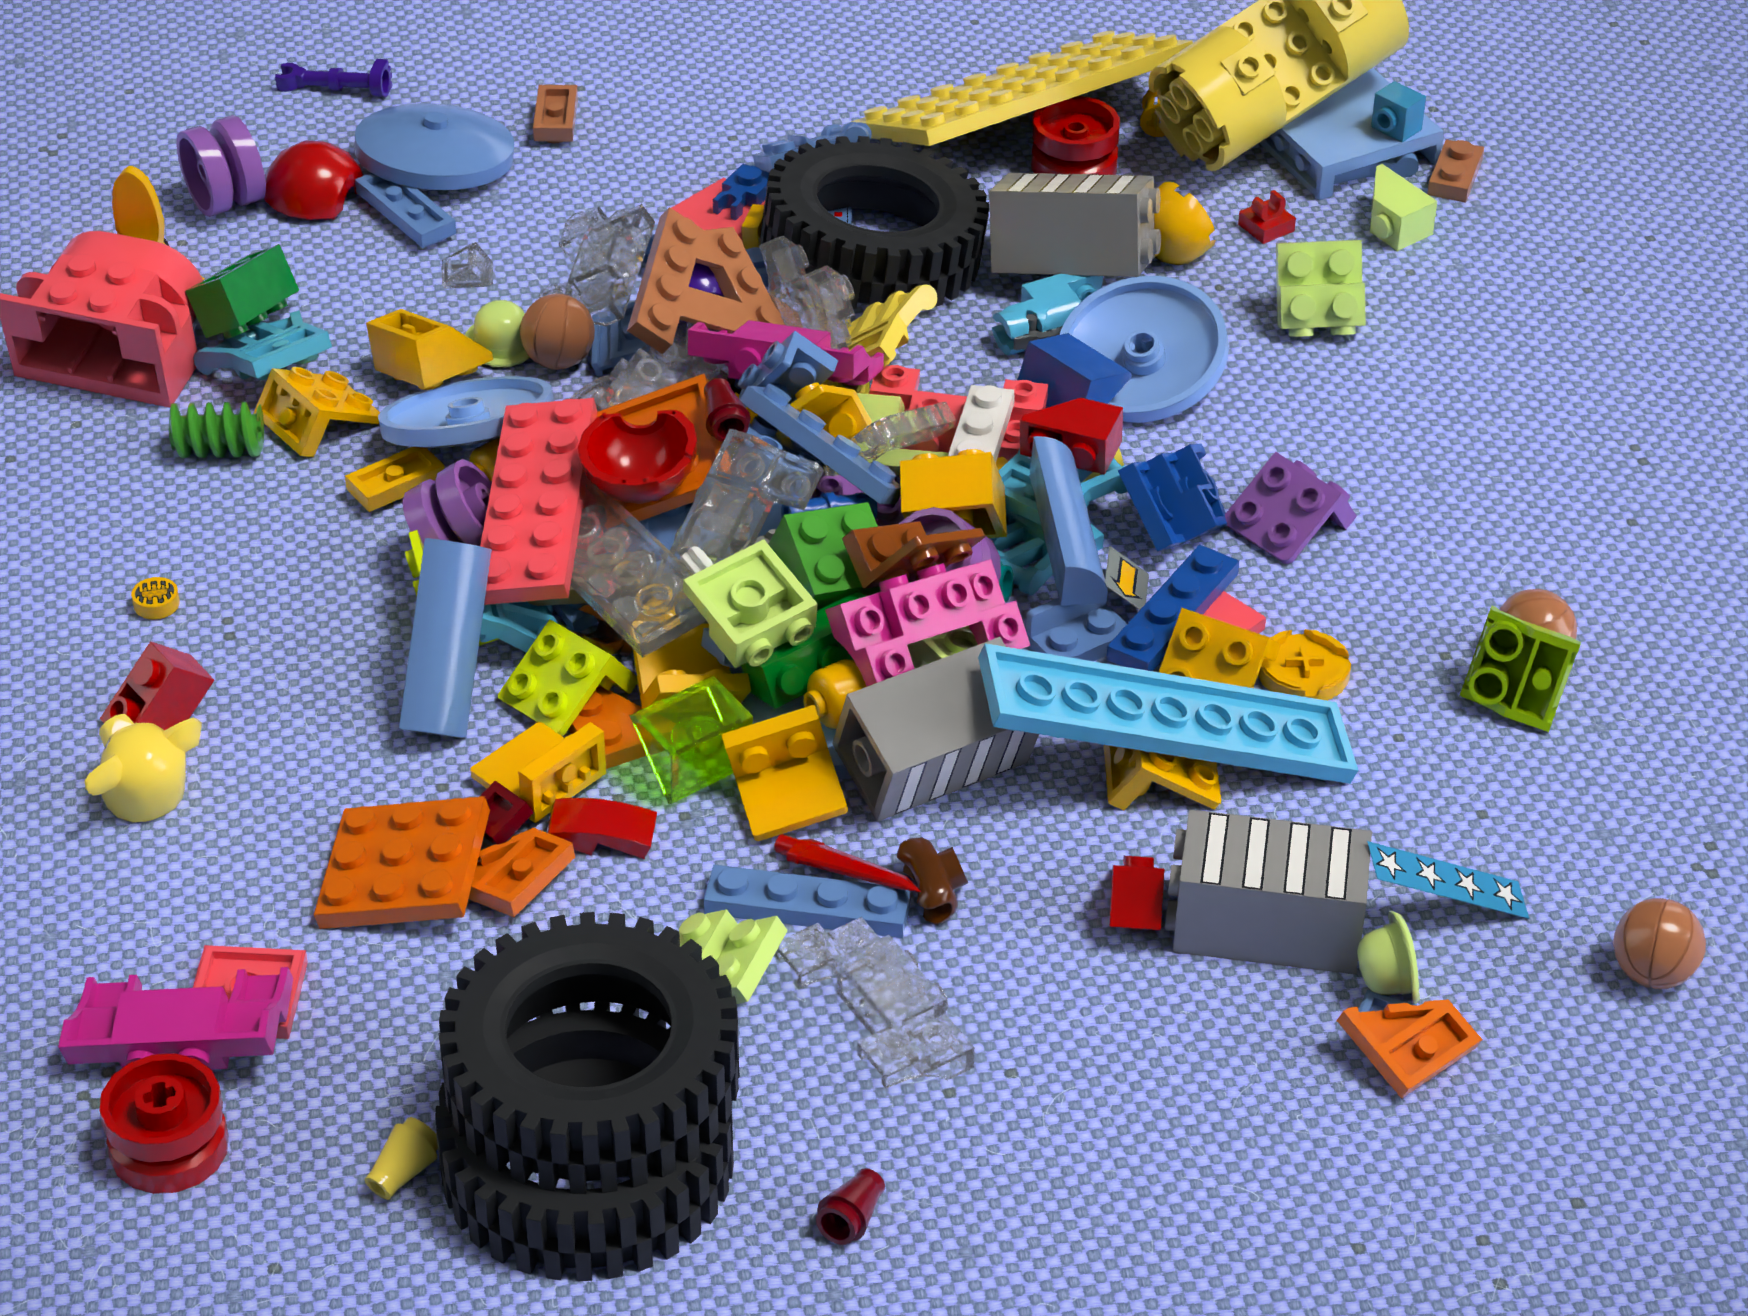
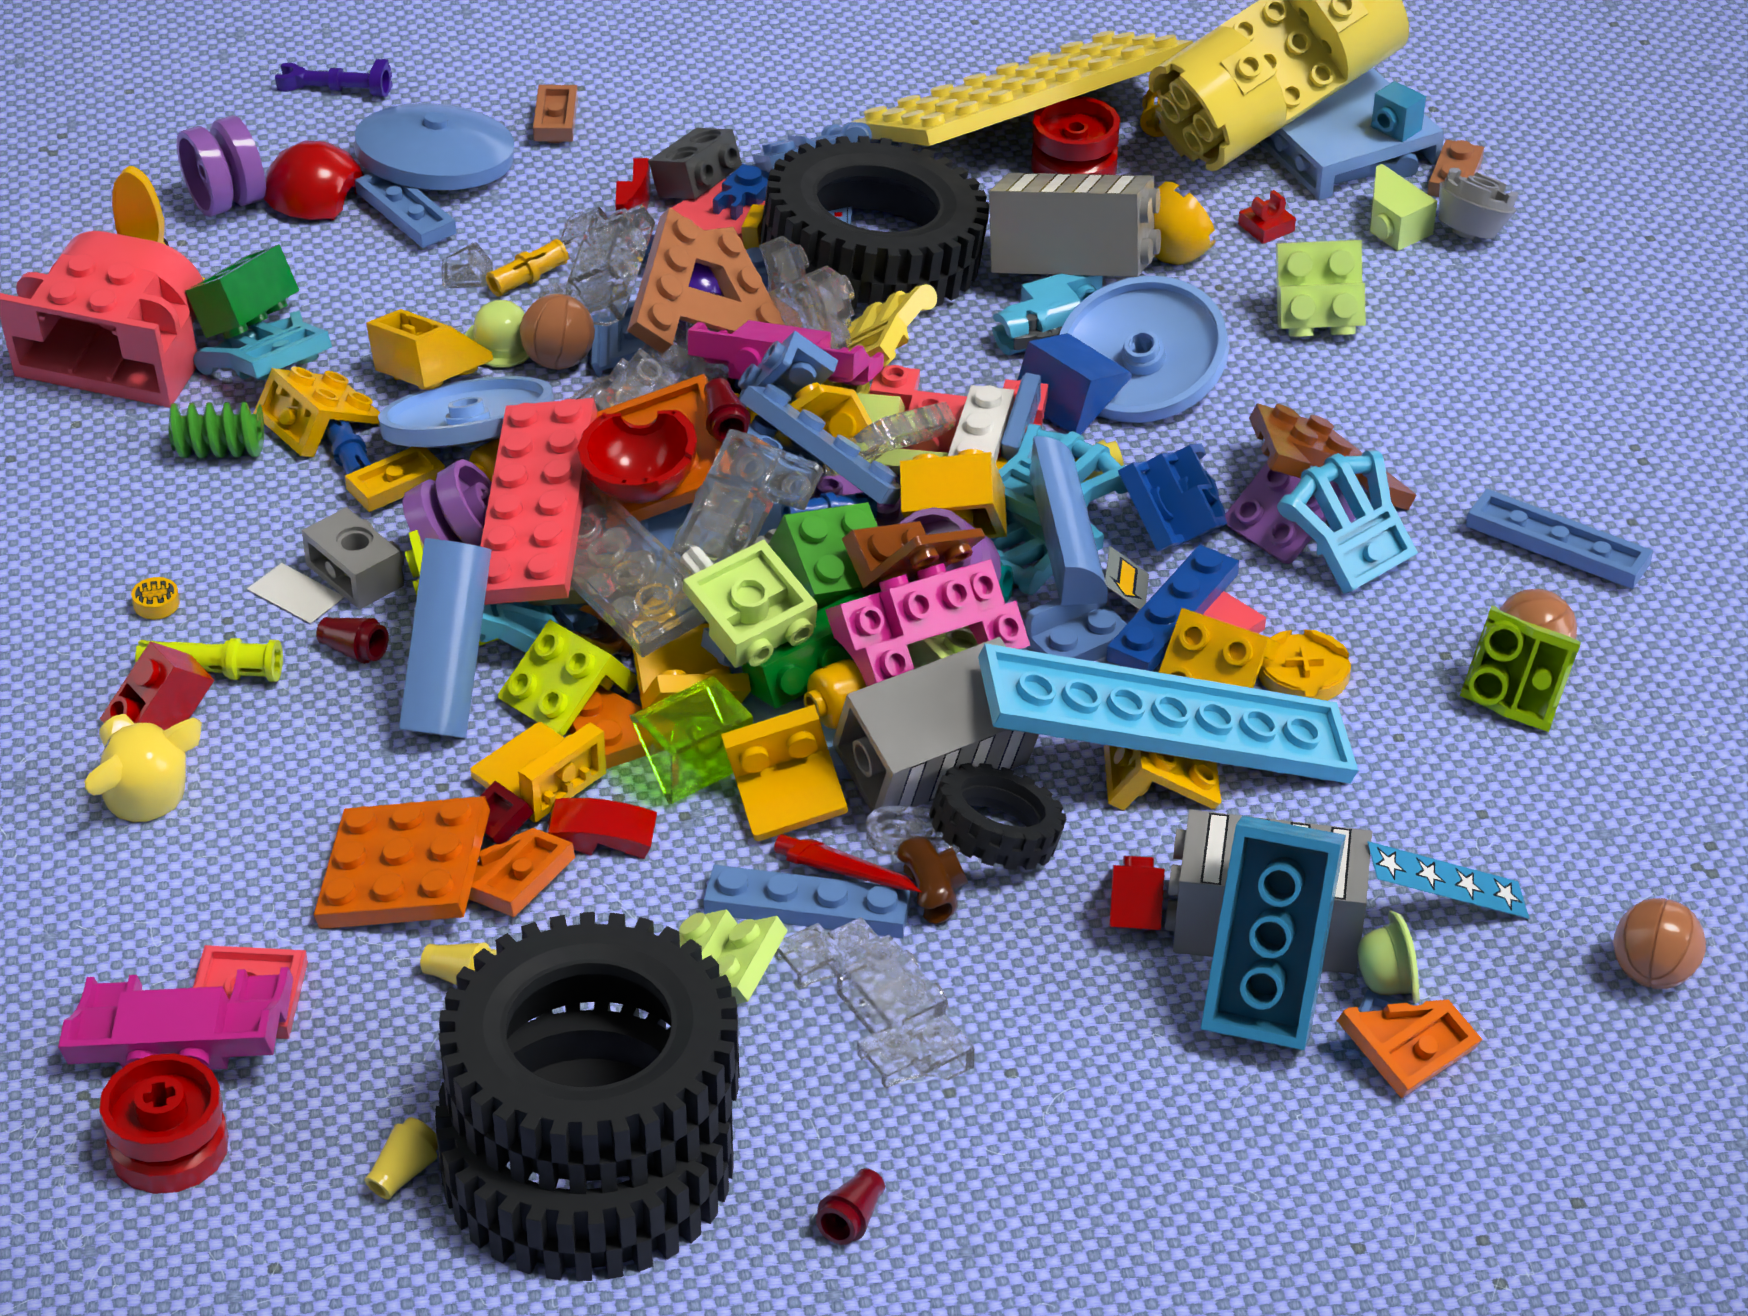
(232, 657): none -> neon yellow pin
(296, 593): none -> white sticker
(347, 447): none -> blue pin
(353, 557): none -> light grey brick
(354, 637): none -> dark red cone
(448, 960): none -> light yellow cone
(527, 267): none -> yellow pin
(635, 192): none -> red slope
(695, 163): none -> dark grey brick
(893, 824): none -> clear plate
(990, 839): none -> black tyre
(1021, 415): none -> medium blue tile
(1084, 425): red slope -> none
(1273, 932): none -> dark azure brick
(1302, 442): none -> dark orange wing
(1357, 548): none -> medium azure plate
(1475, 204): none -> light grey cone
(1559, 538): none -> medium blue plate

